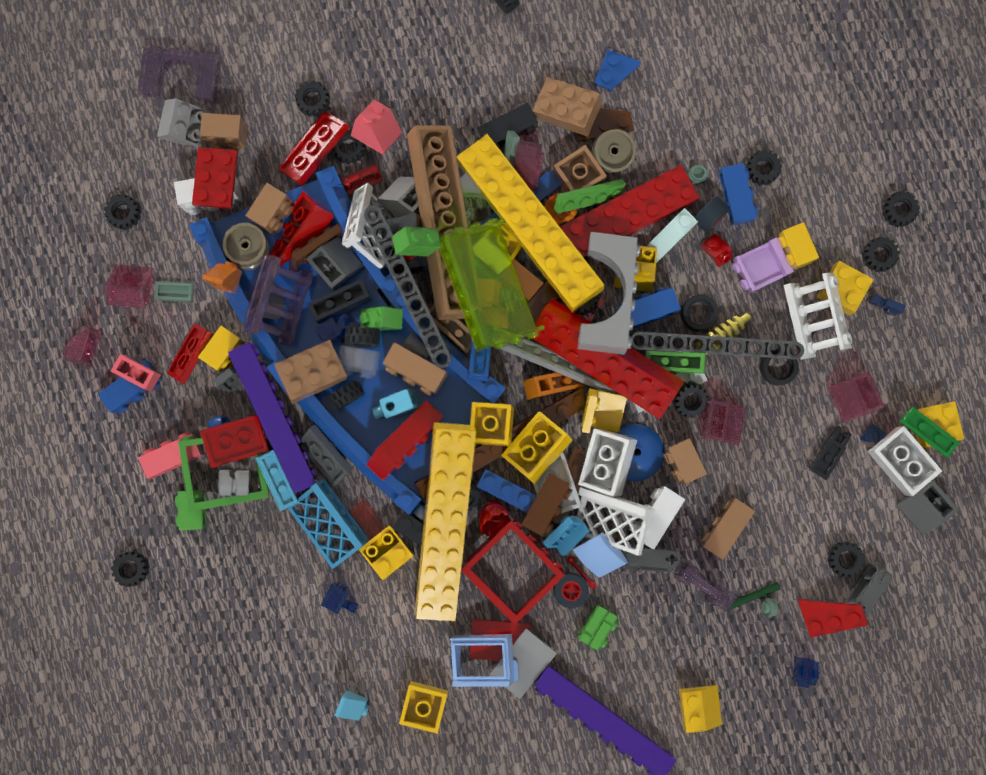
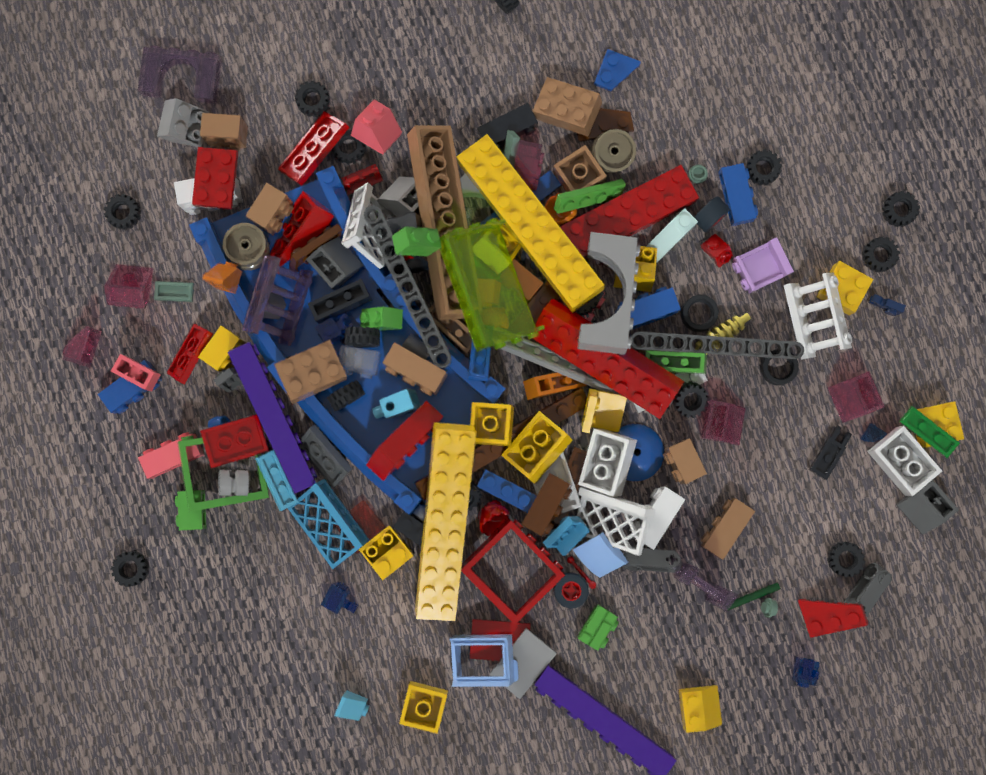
(798, 246): yellow slope -> none

